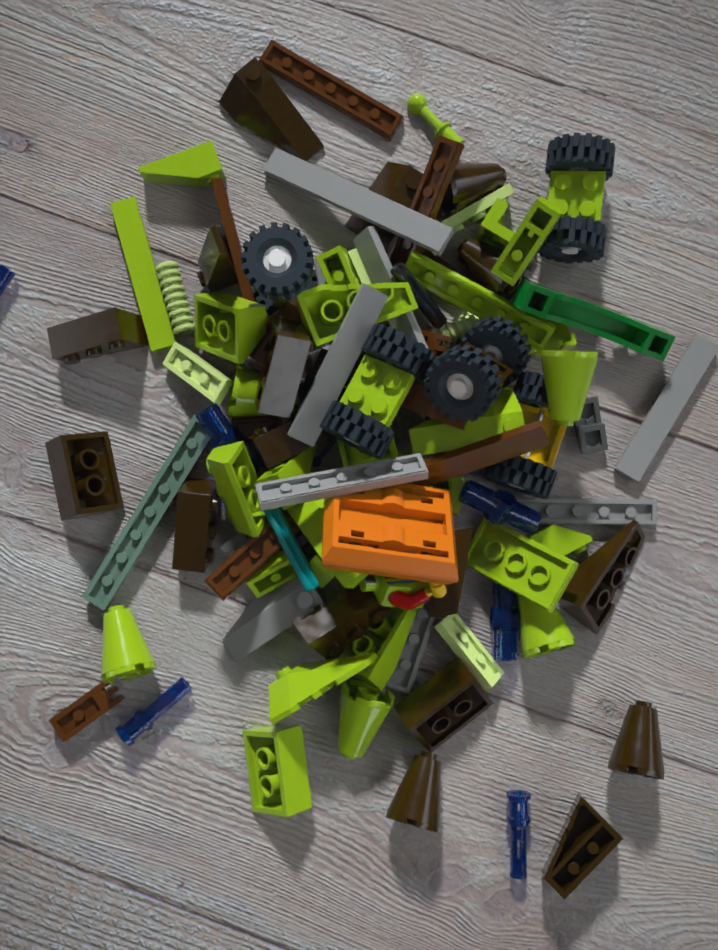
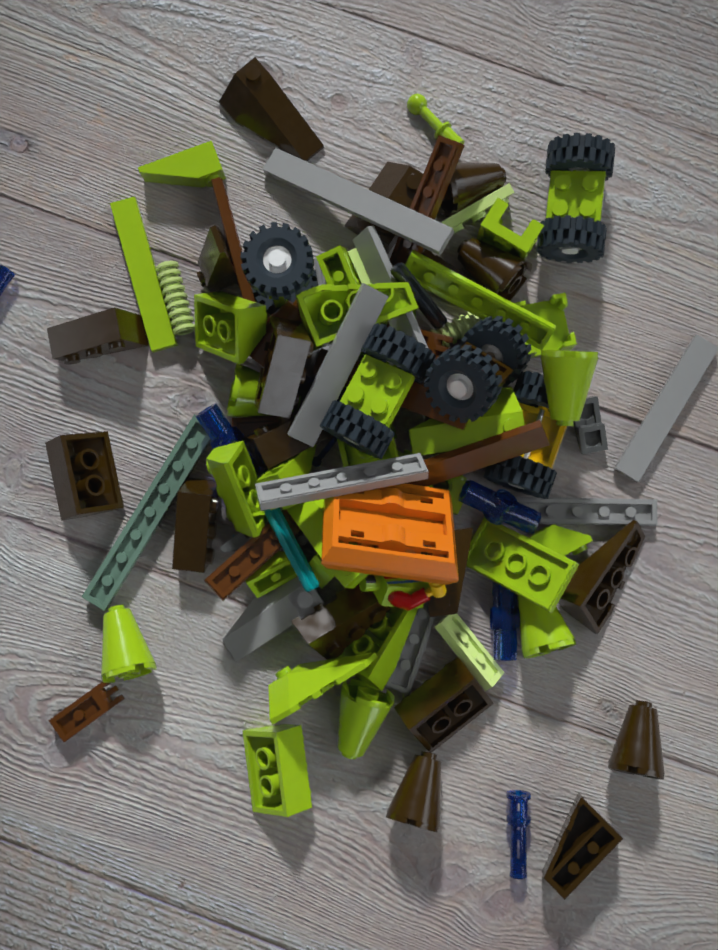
(144, 719): clear blue pin -> none
(197, 373): yellowish green plate -> none
(331, 90): reddish brown tile -> none
(527, 240): lime slope -> none
(584, 315): green arch -> none

